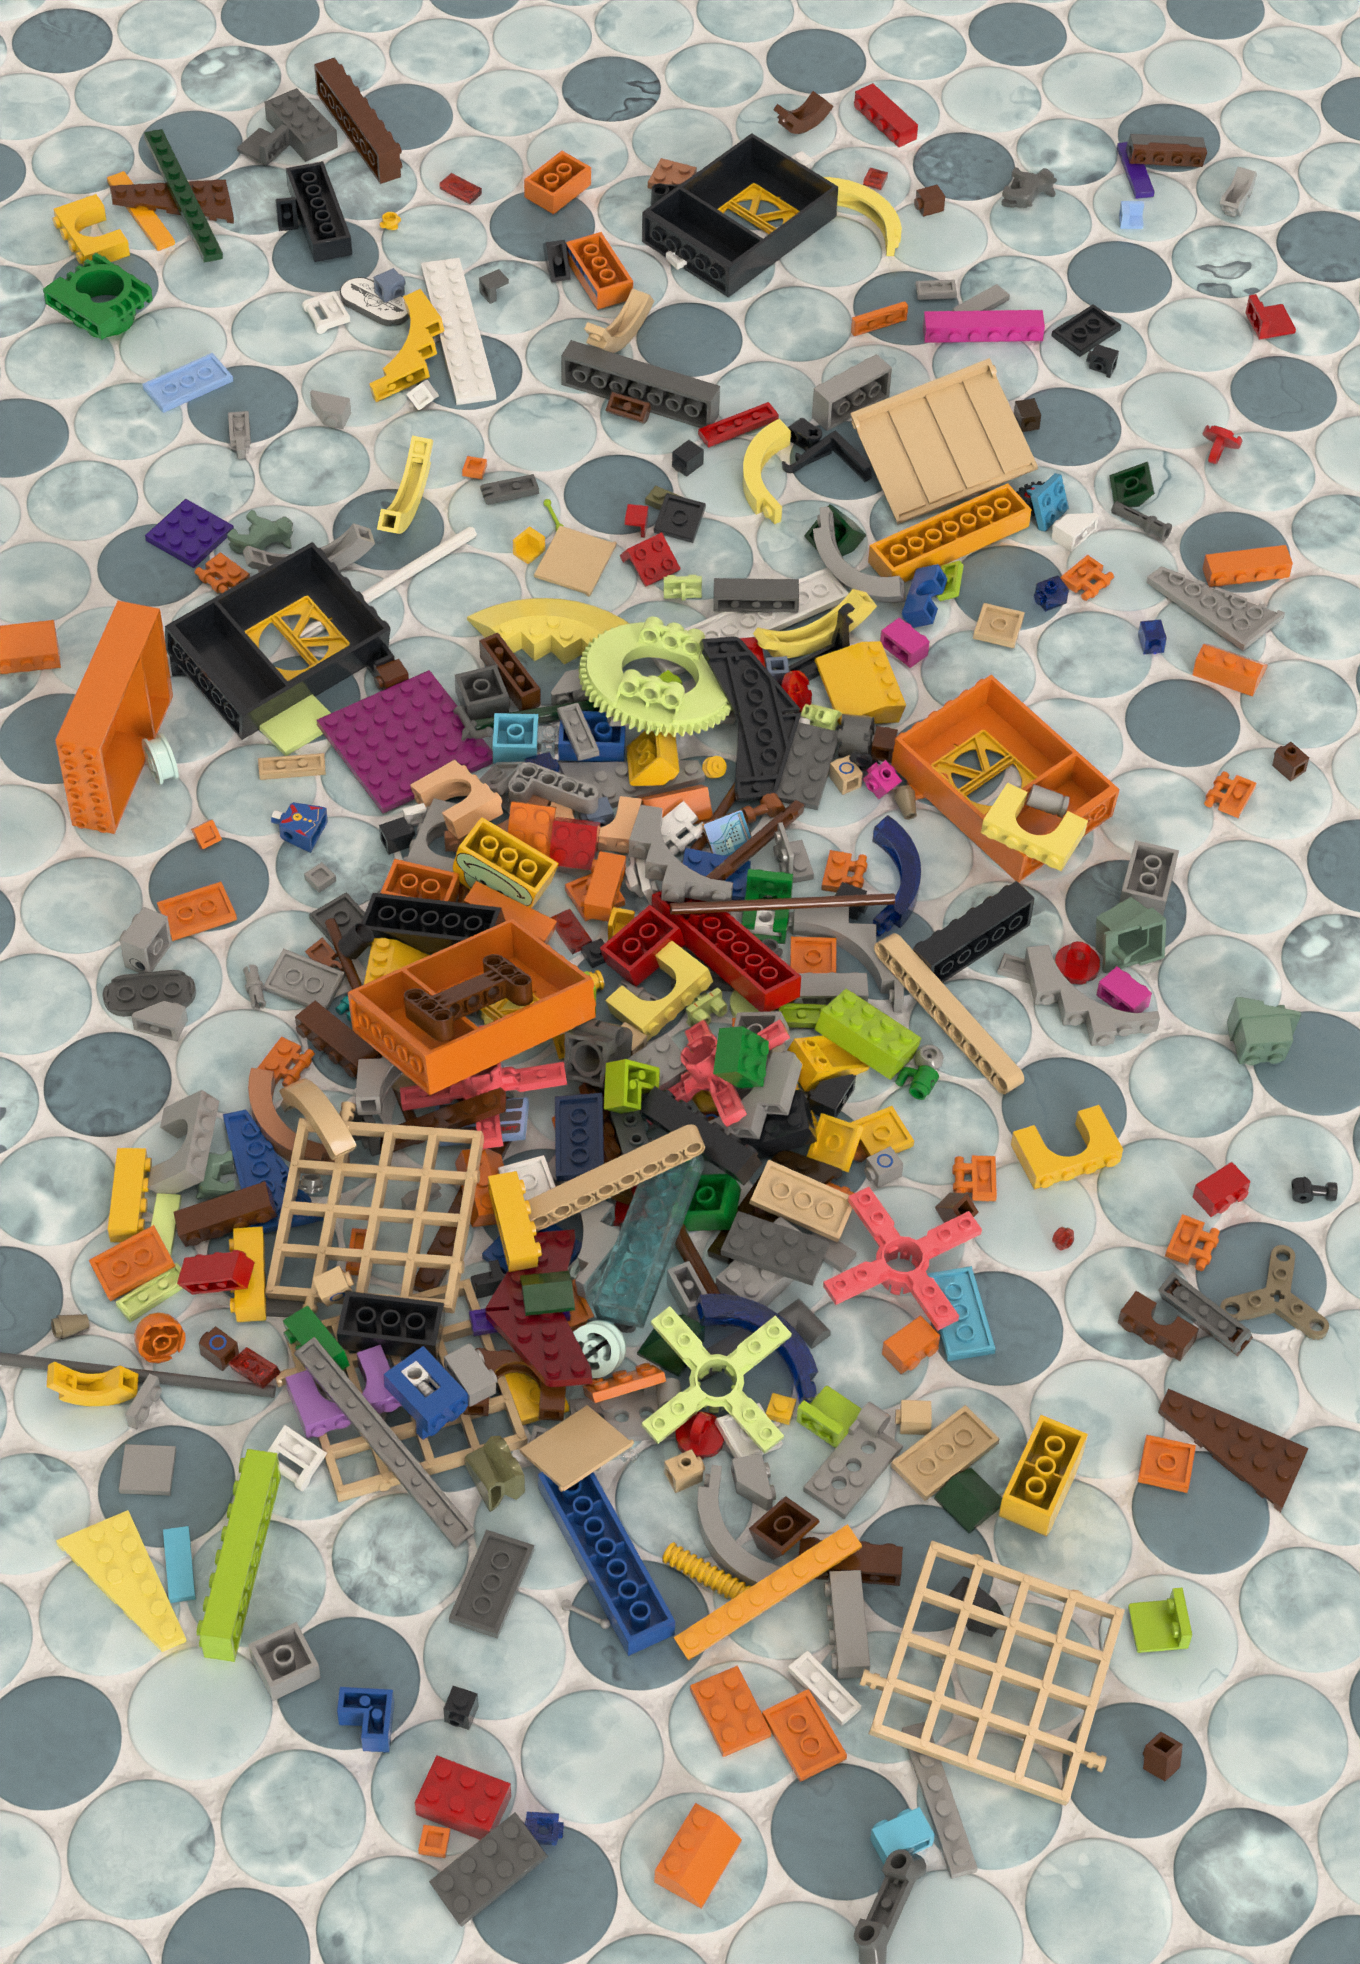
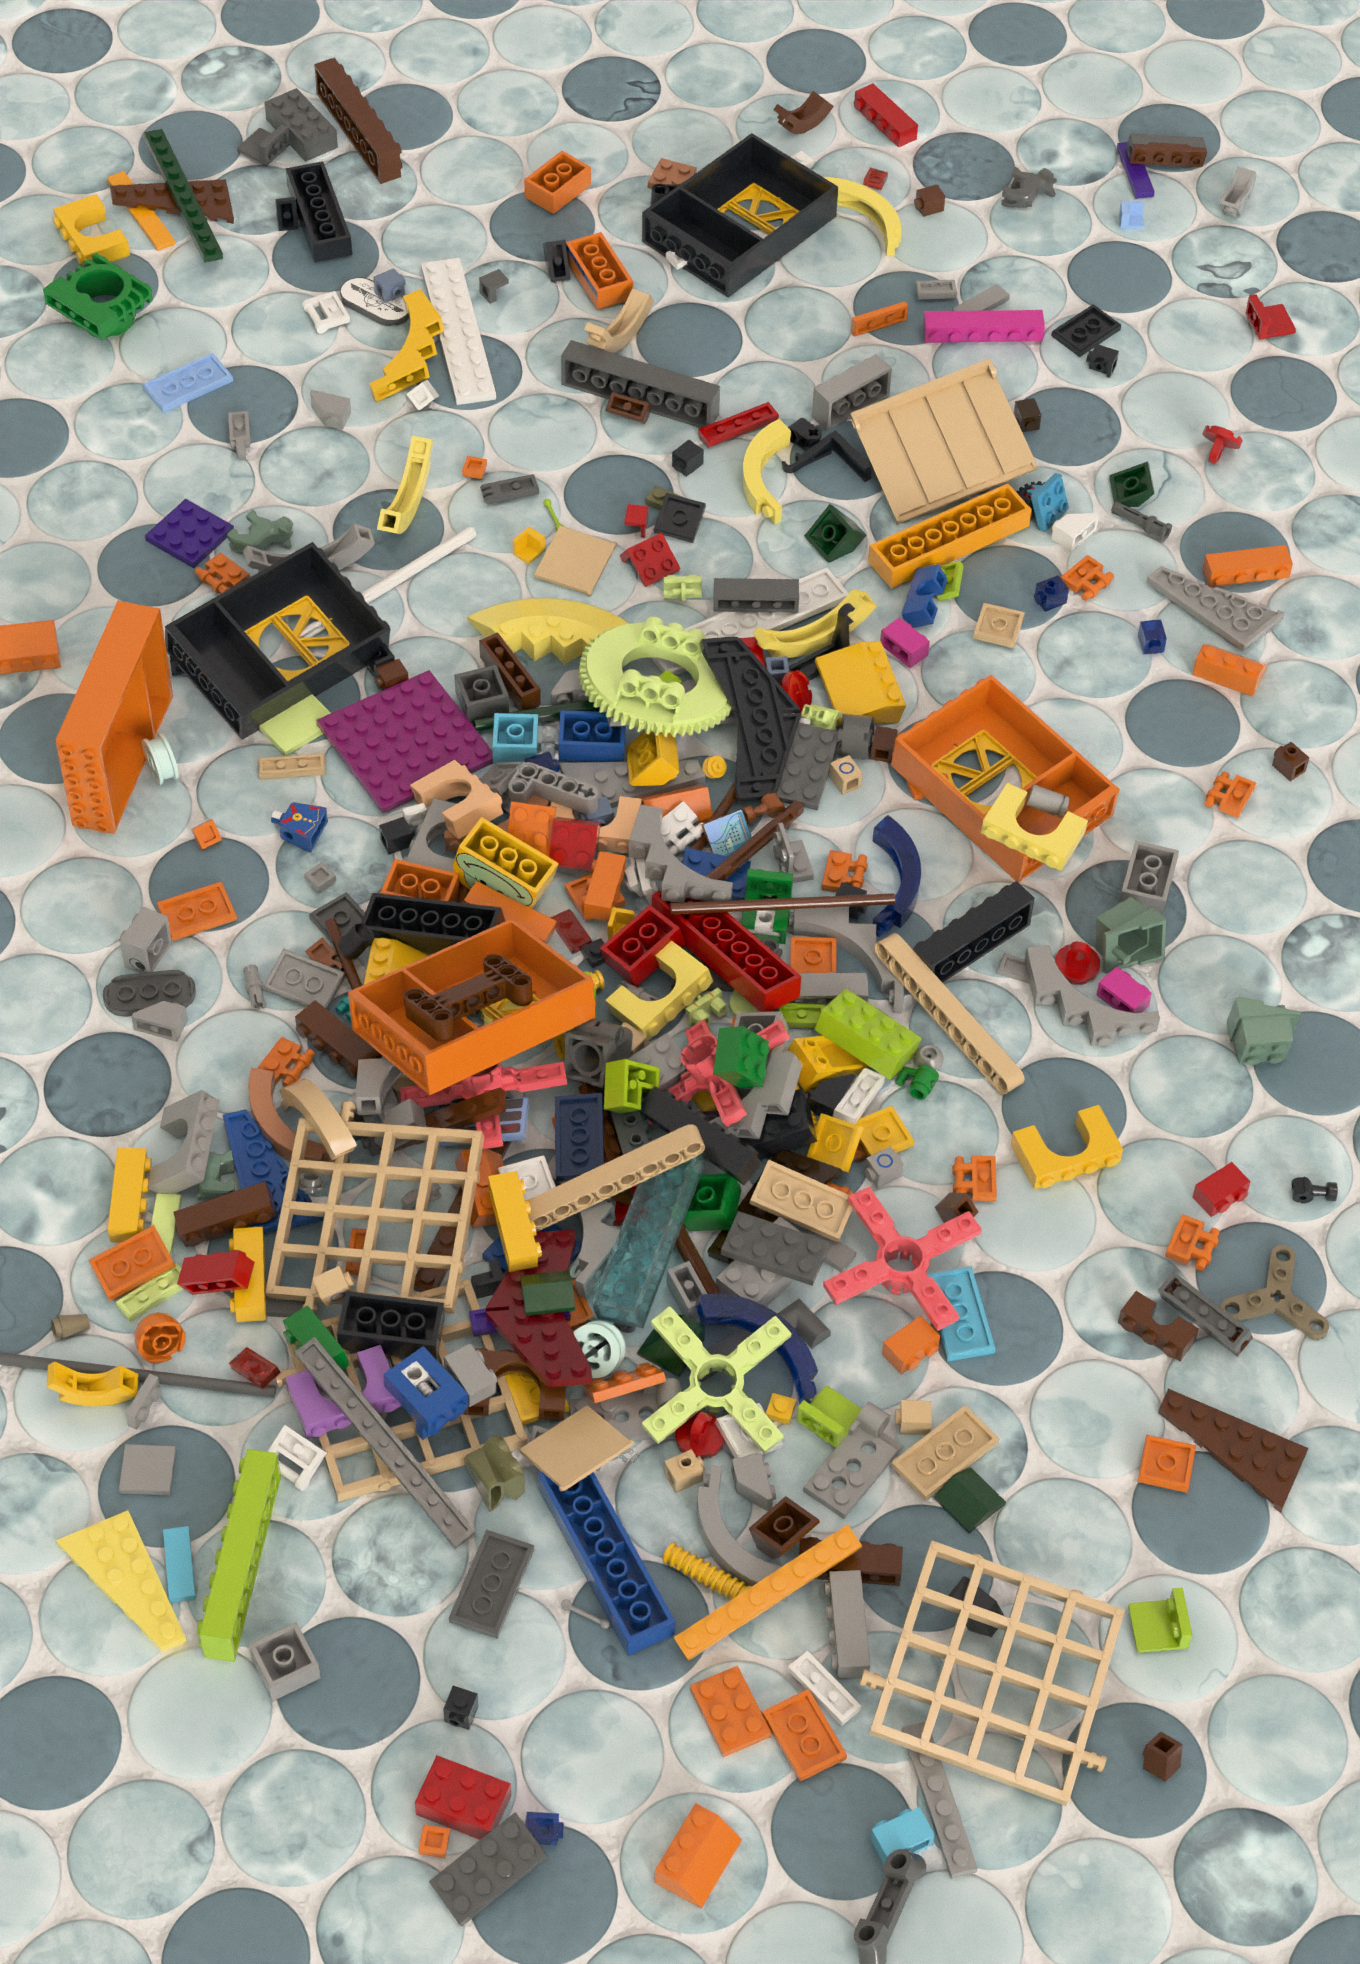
(218, 1348): reddish brown brick -> none
(372, 1711): blue brick -> none
(390, 221): yellow plate -> none
(407, 1114): none -> light grey slope
(460, 188): clear red plate -> none
(470, 726): dark grey piece -> none
(578, 731): light grey tile -> none
(859, 1096): none -> white plate
(863, 761): black axle -> none
(878, 588): light grey arch -> none
(881, 779): dark pink brick -> none
(906, 801): dark tan cone -> none
(1043, 1475): yellow brick -> none
(1063, 1238): clear red plate -> none

